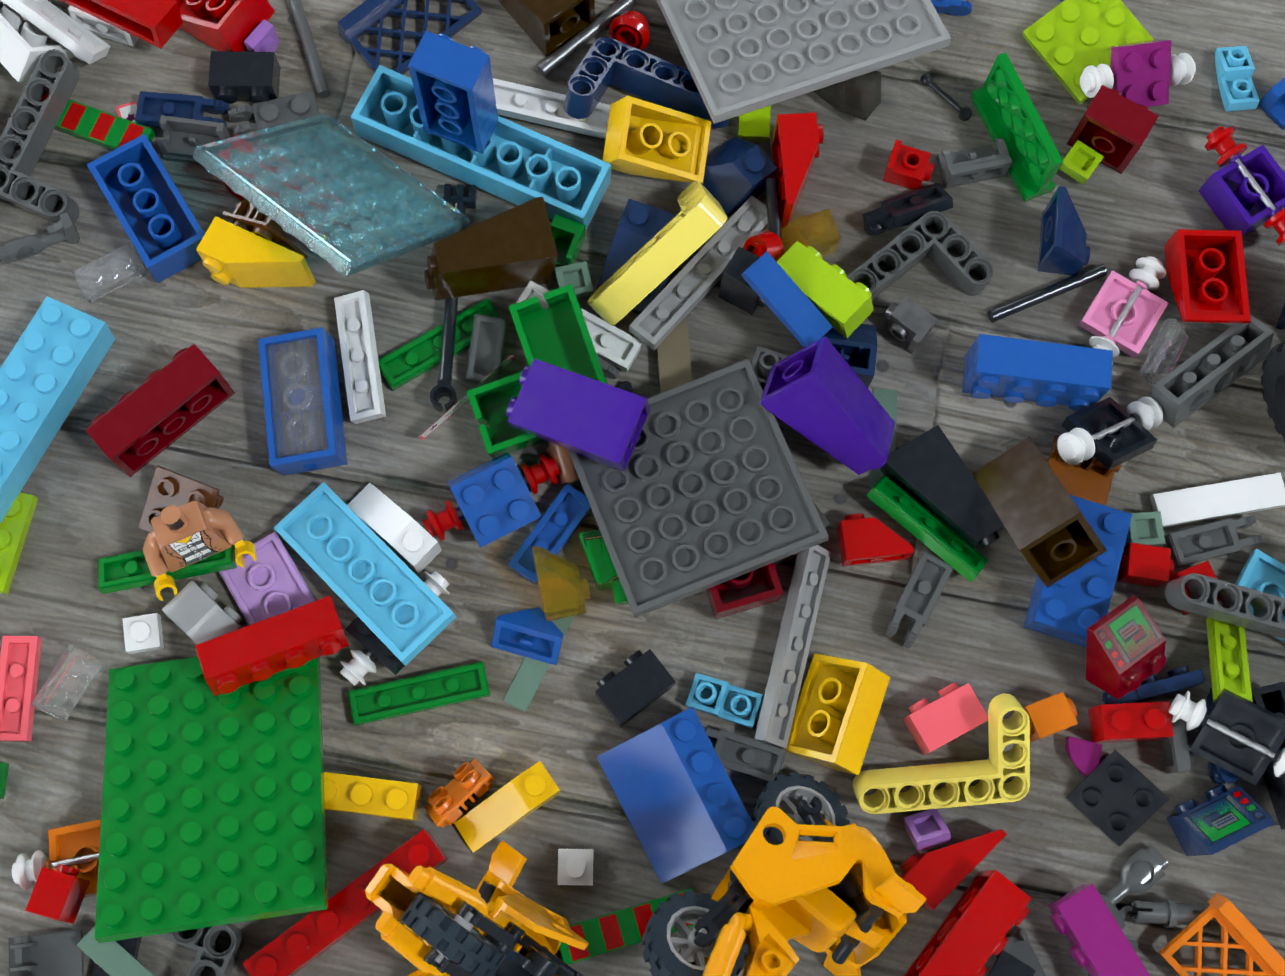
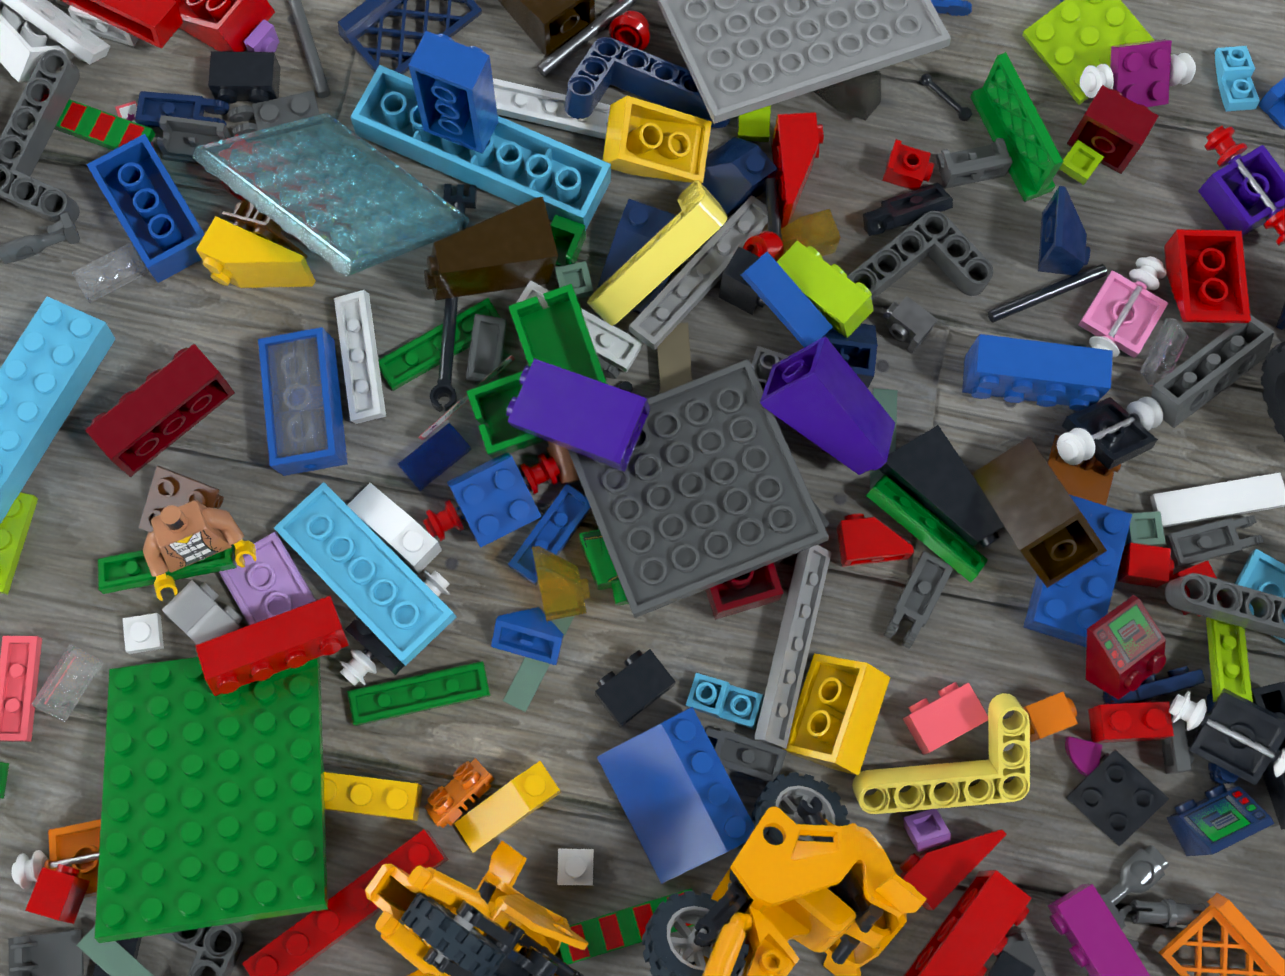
(434, 456): none -> clear blue plate

